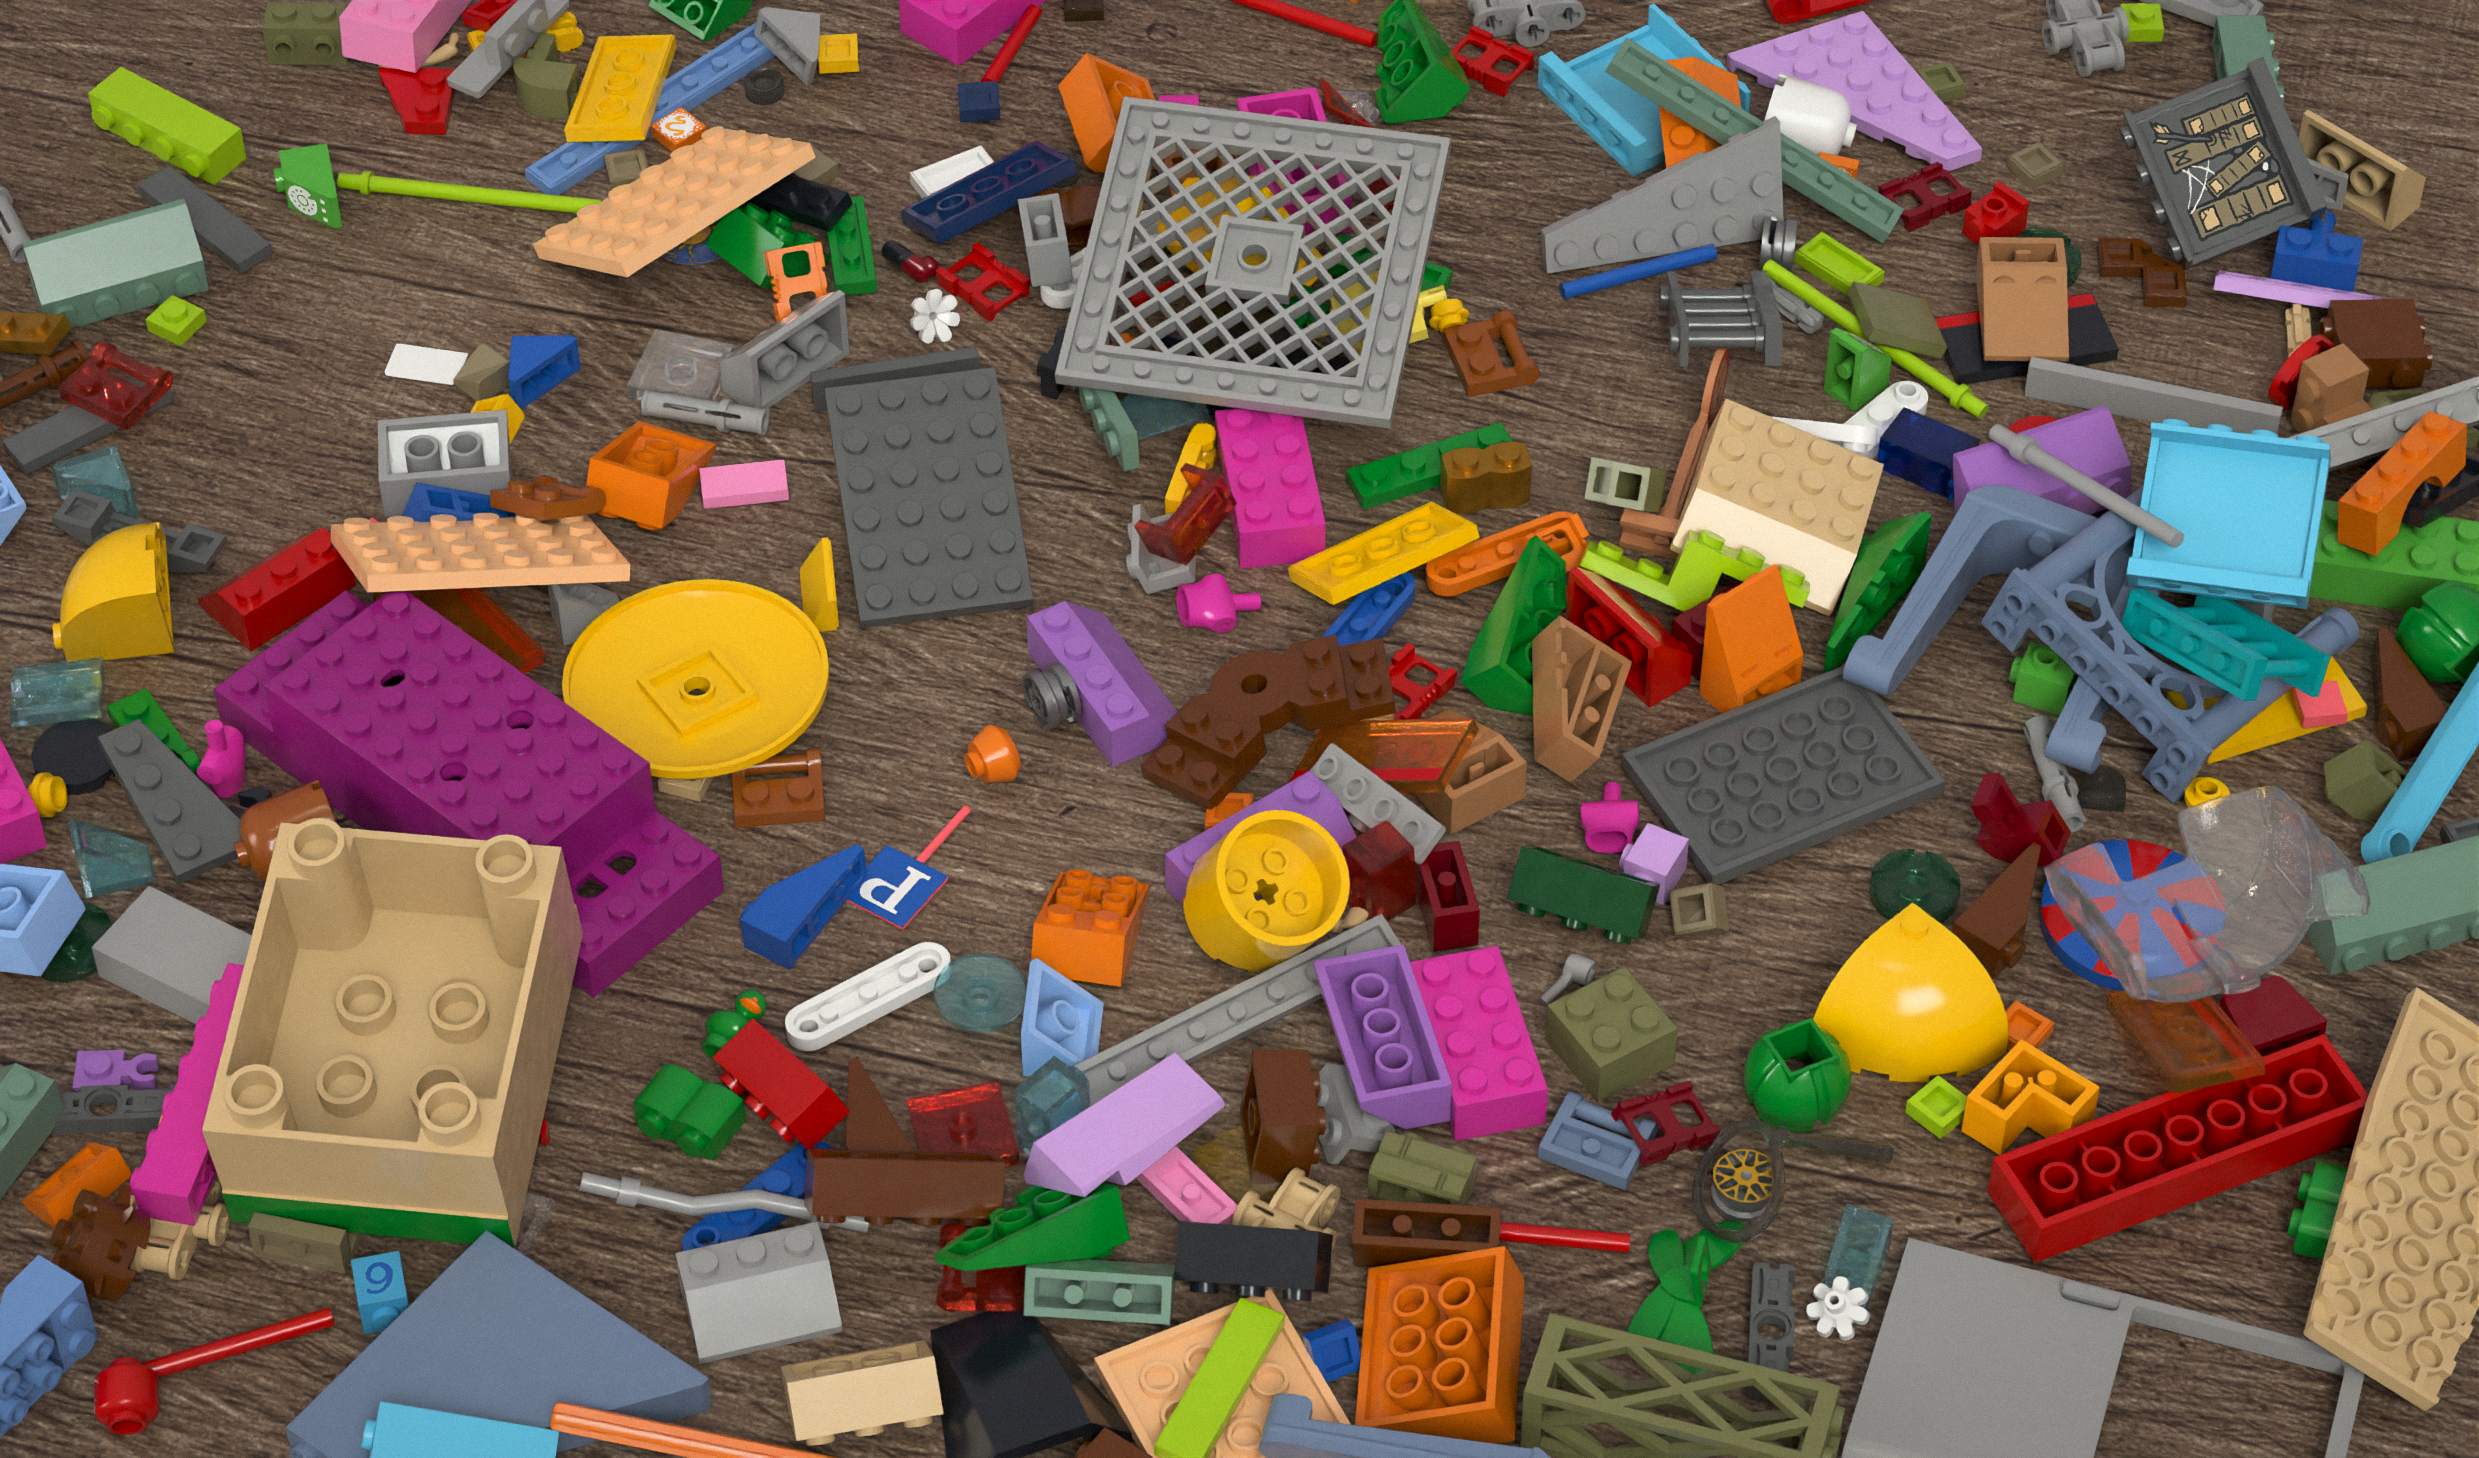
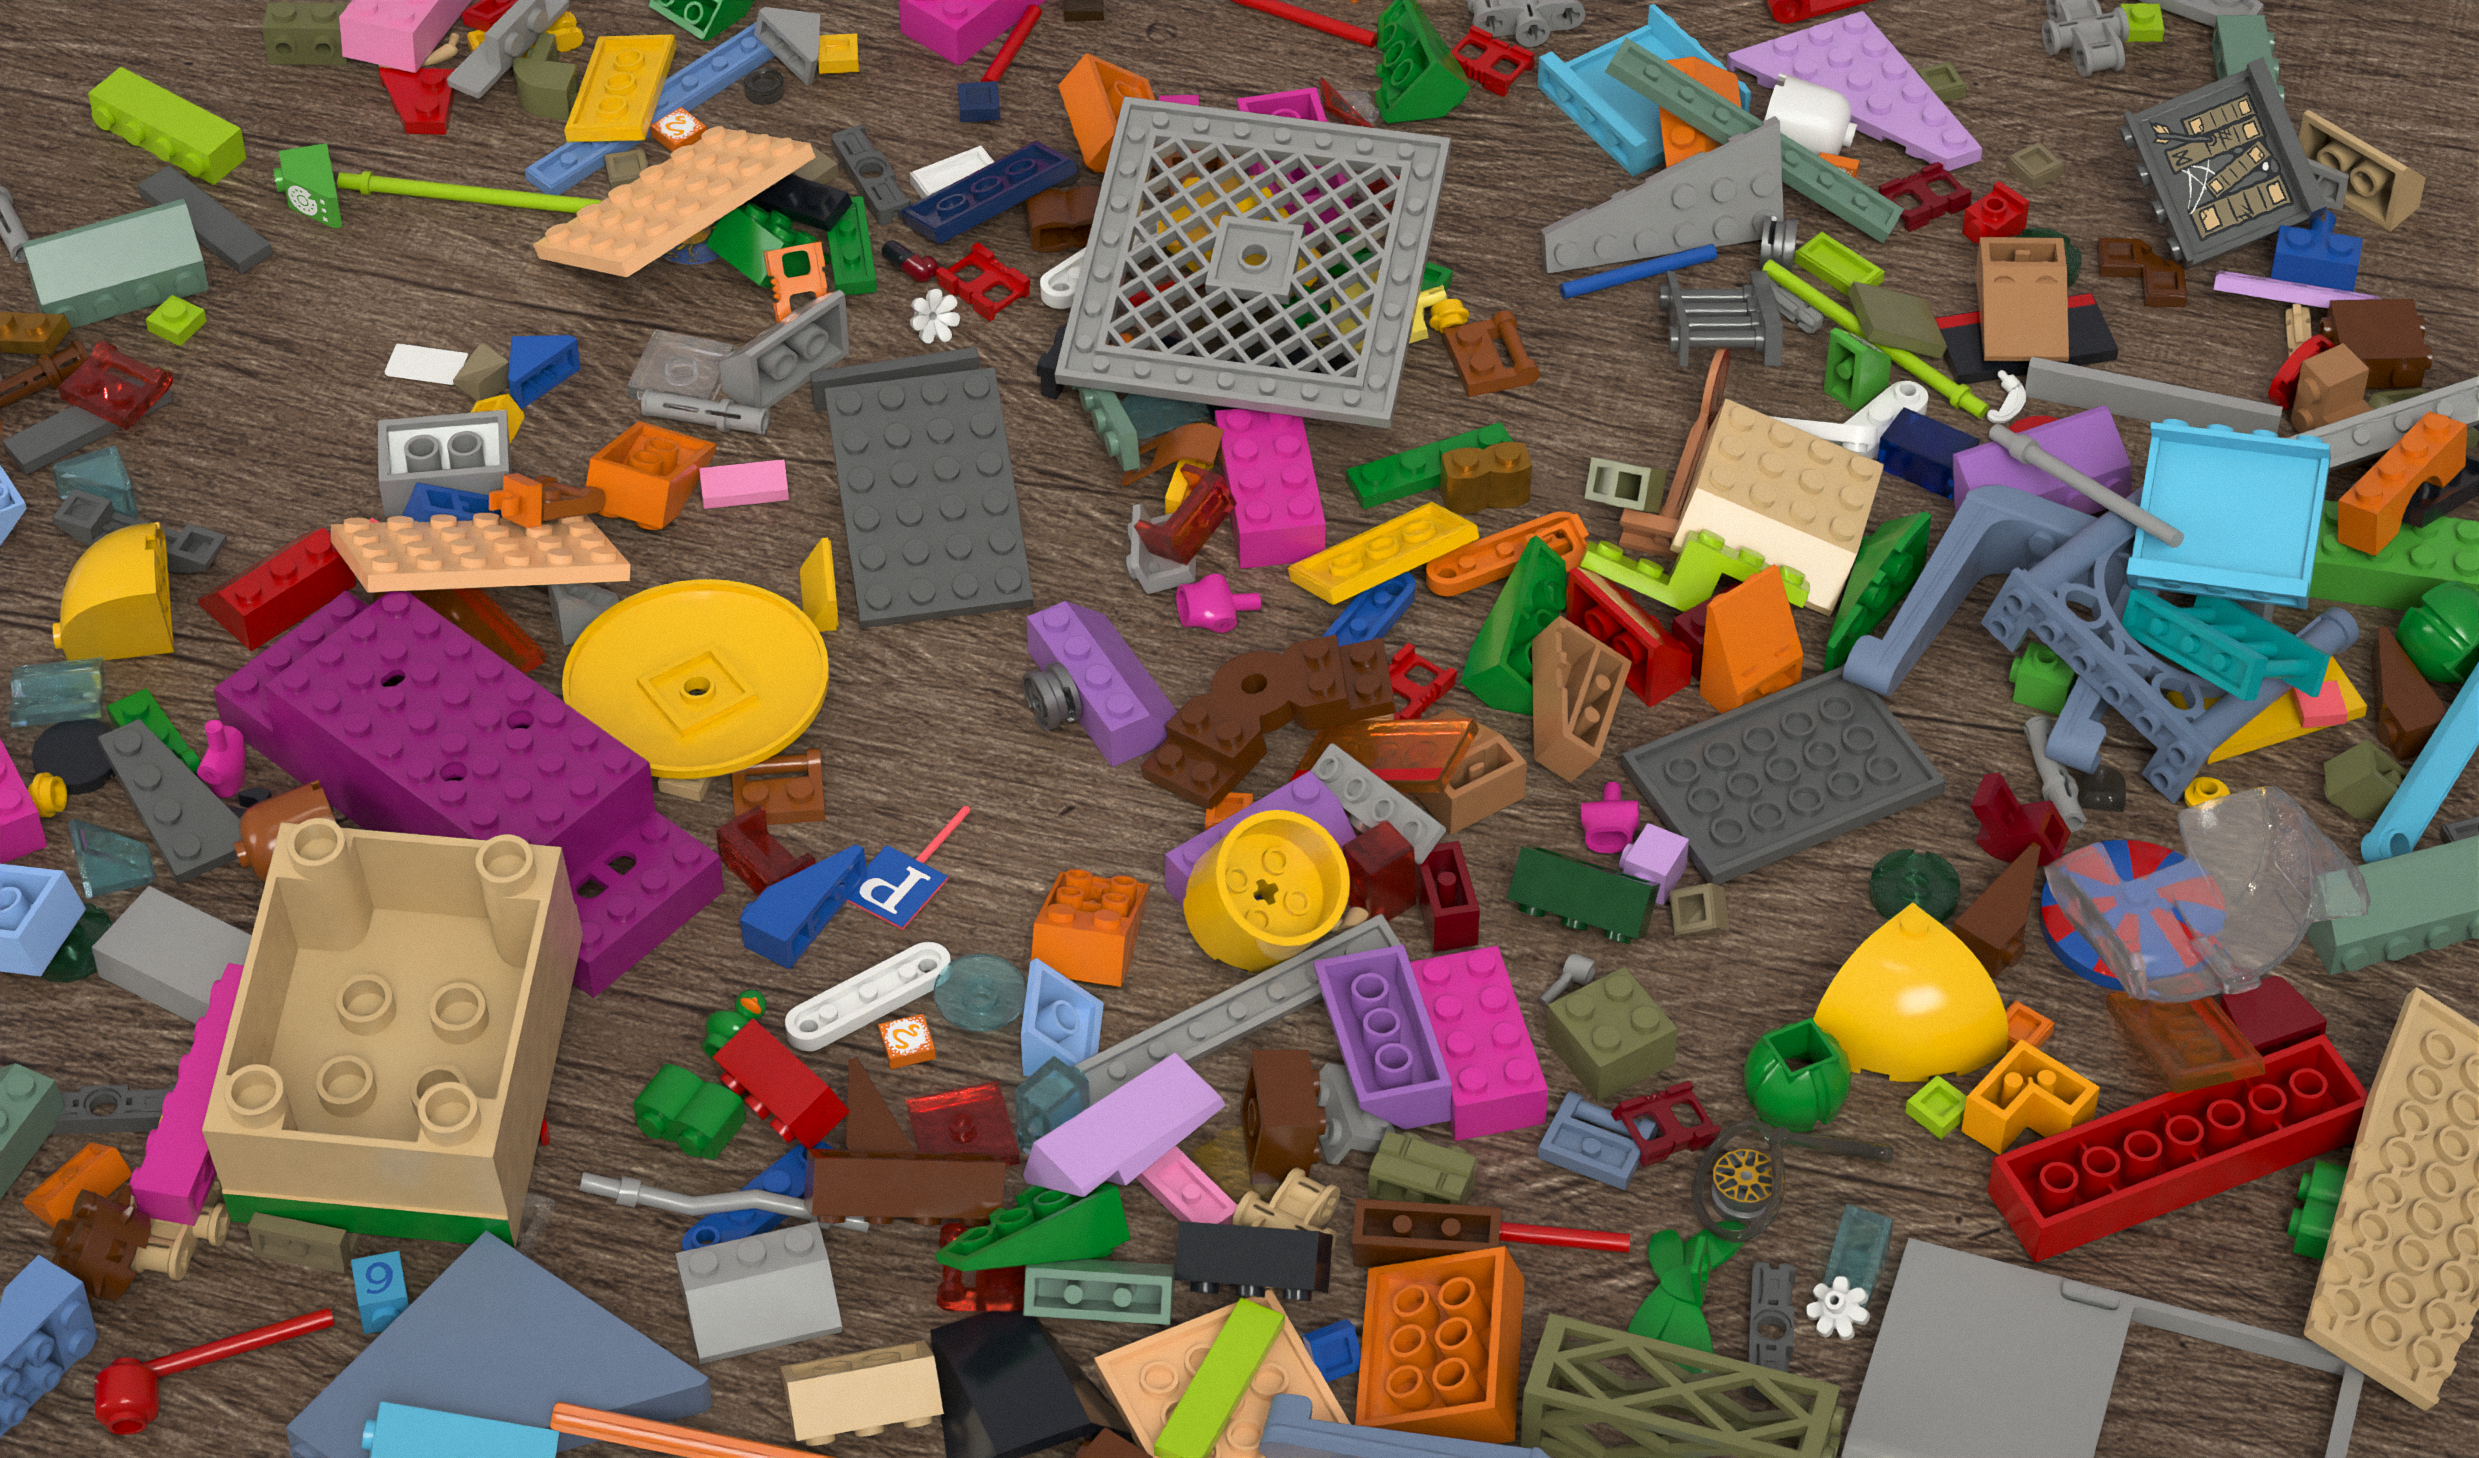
(113, 1068): medium lavender plate -> none
(519, 500): none -> orange tile
(755, 854): none -> clear red panel
(859, 156): none -> dark grey piece
(907, 1041): none -> tile
(992, 756): orange cone -> none
(1045, 240): light grey brick -> none
(1187, 442): none -> dark orange piece
(2014, 401): none -> white piece

